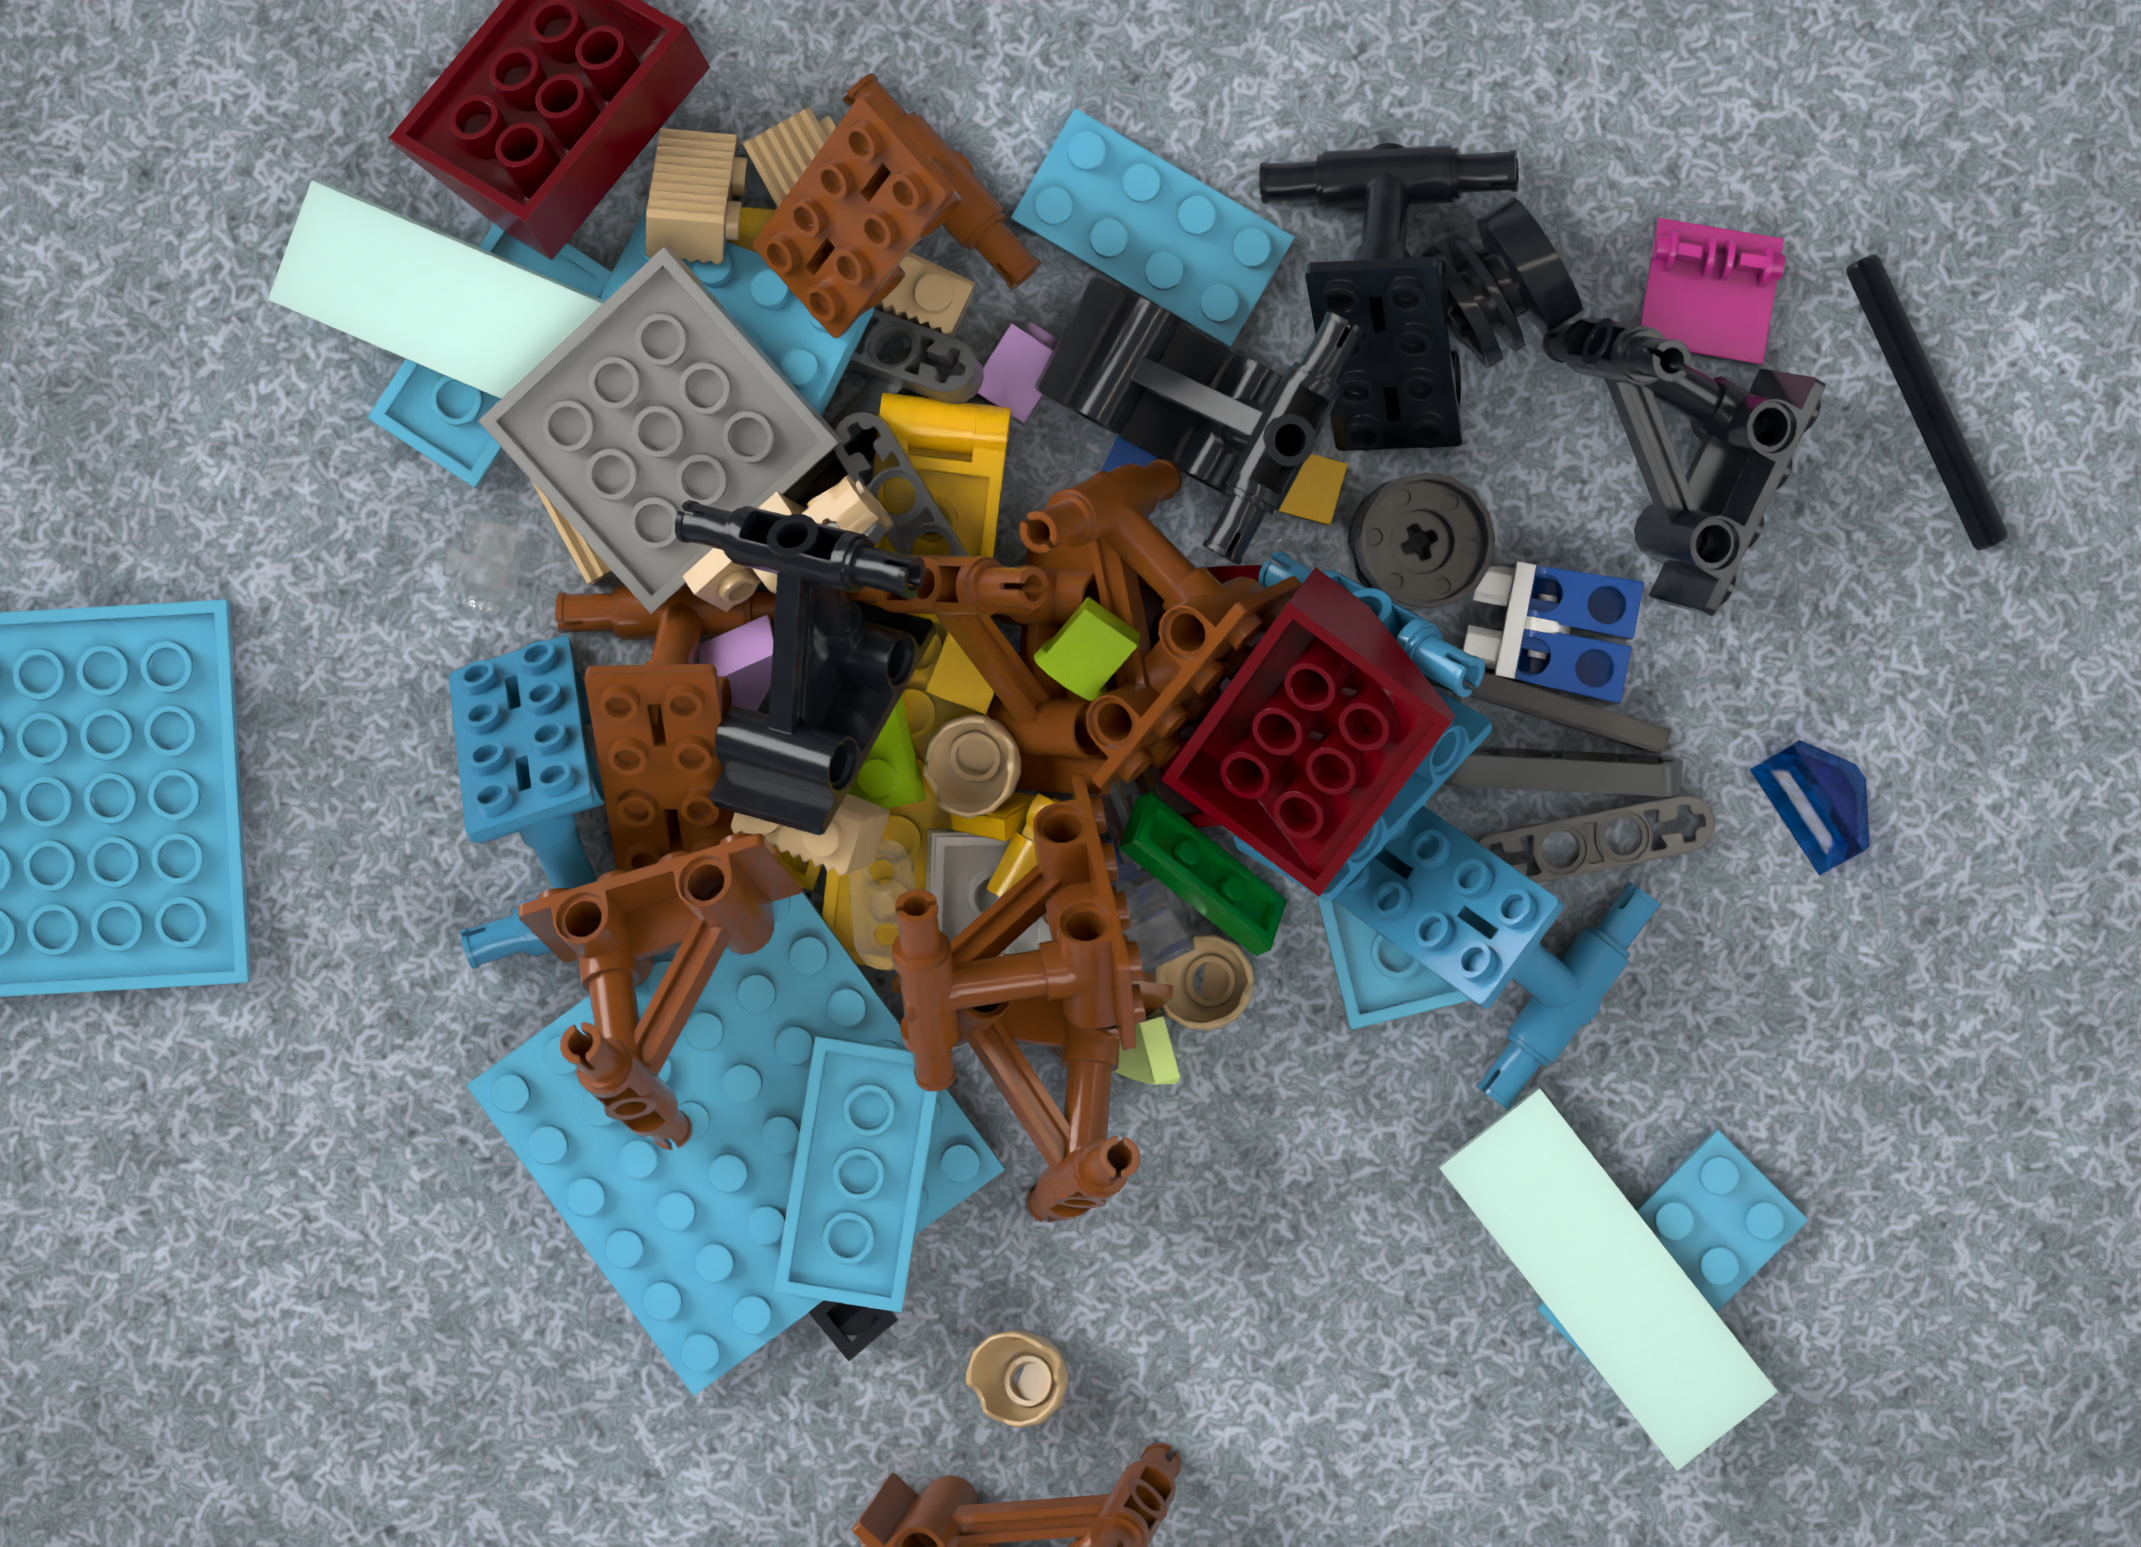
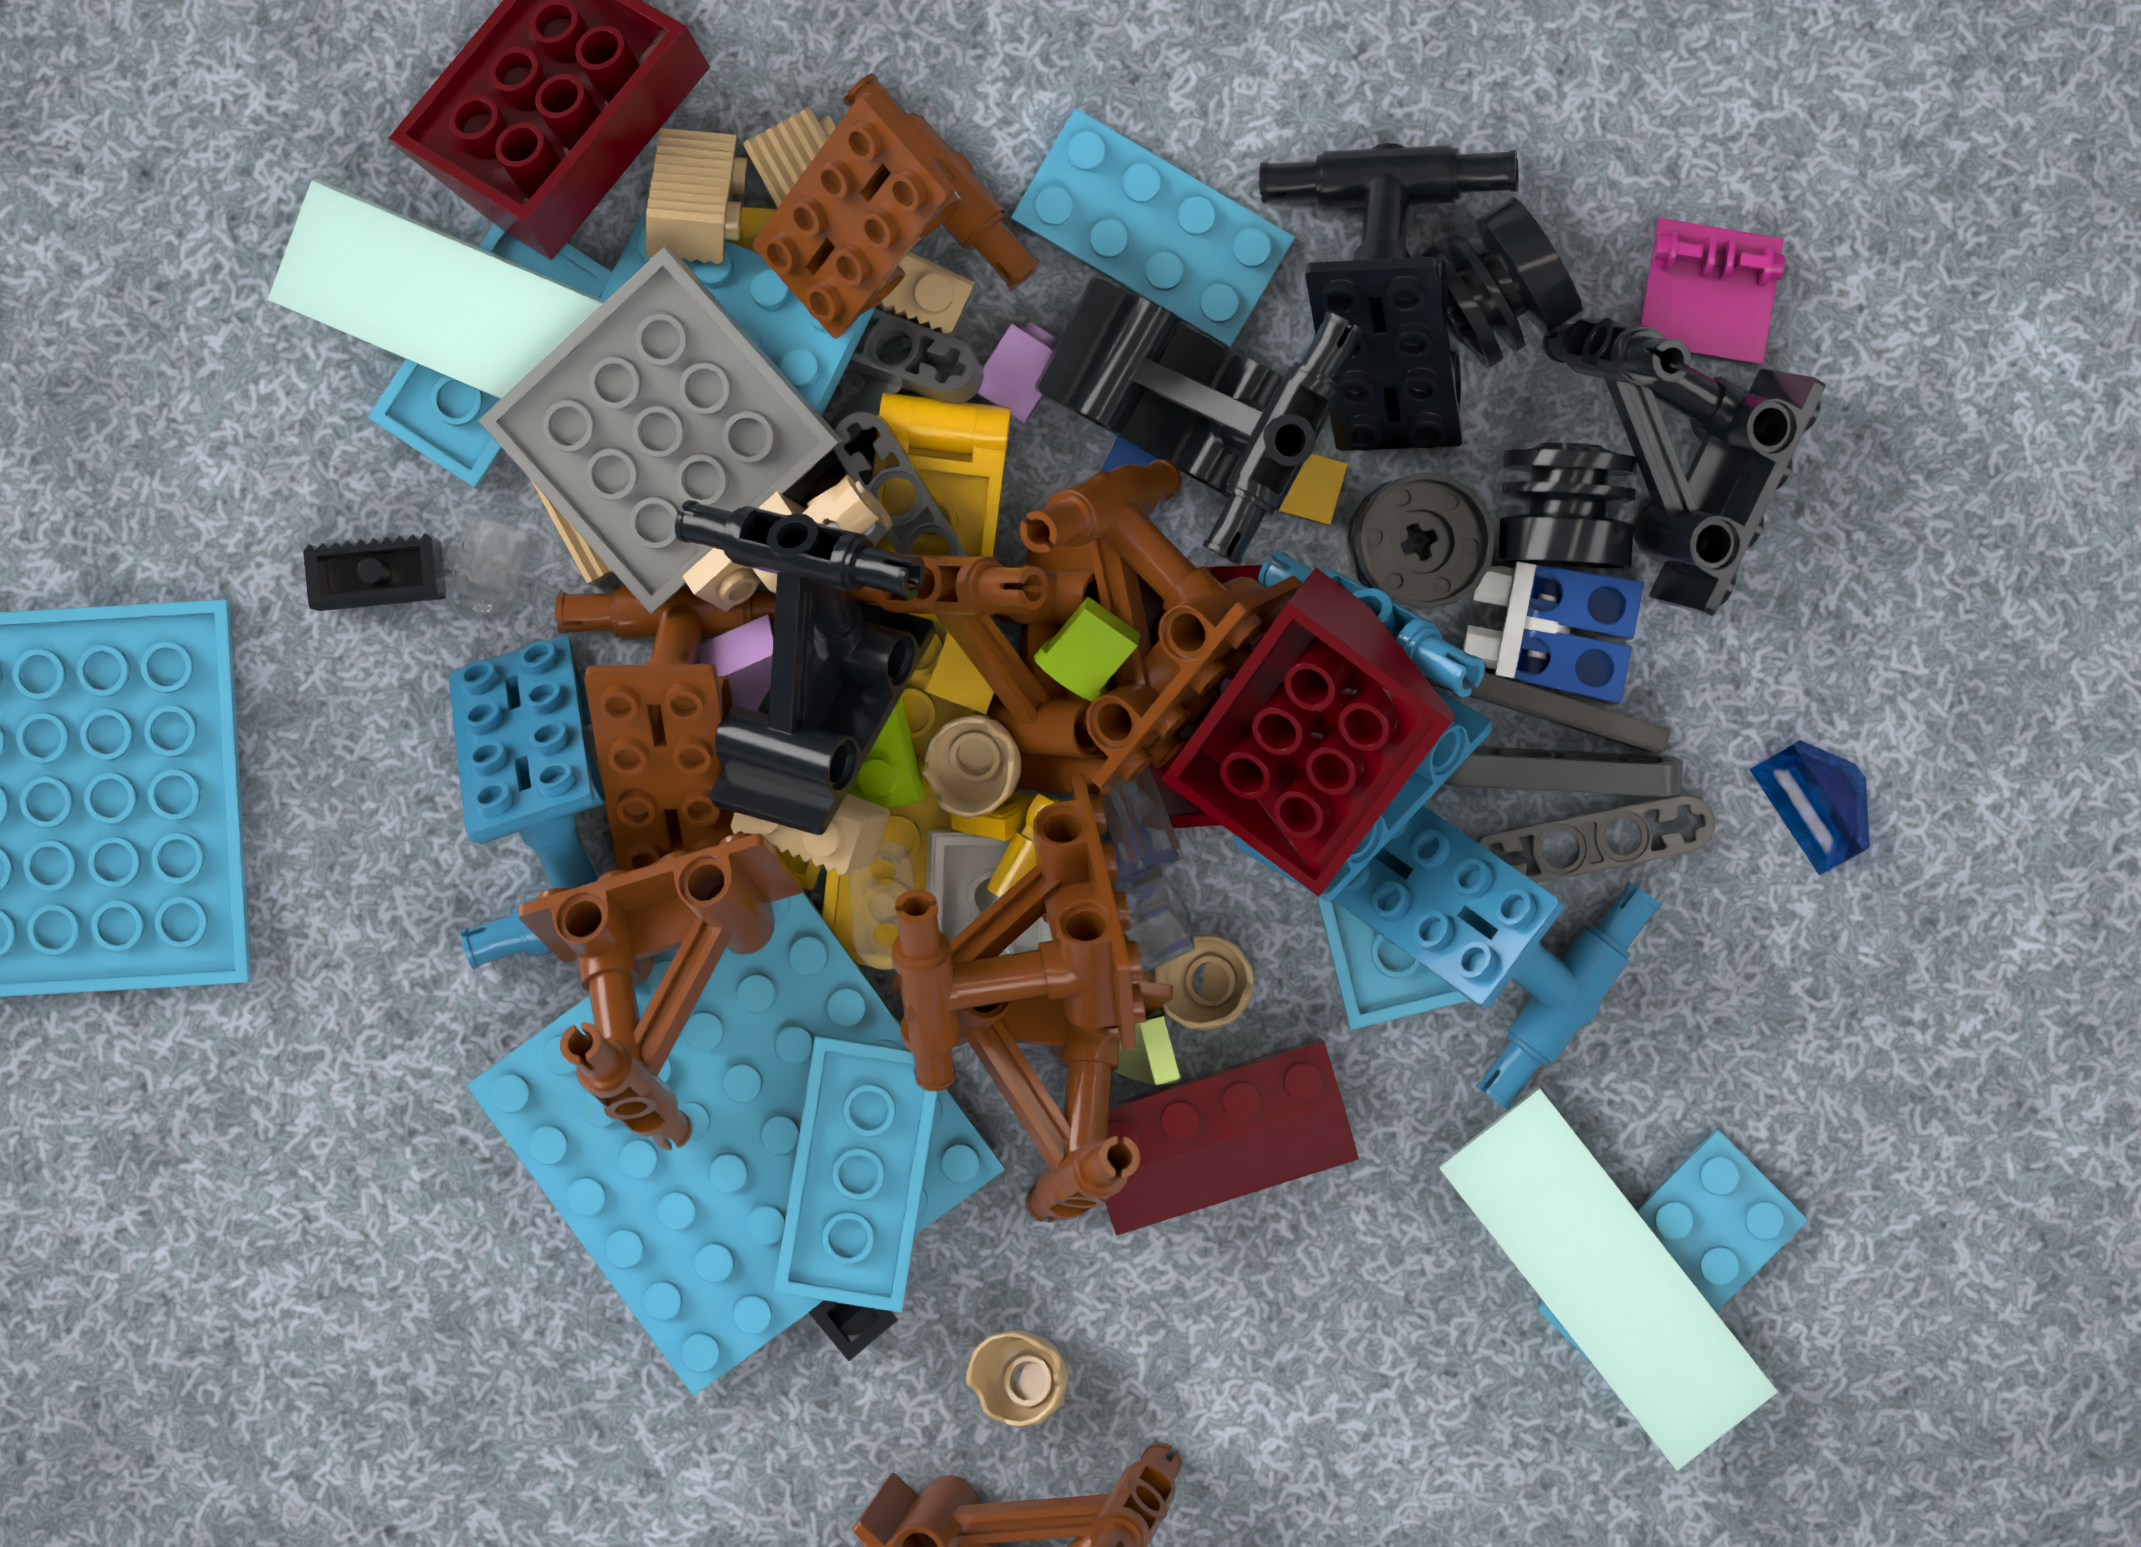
(374, 572): none -> black brick
(1203, 874): green tile -> none
(1230, 1134): none -> dark red slope
(1567, 507): none -> black wheel
(1926, 402): black axle -> none

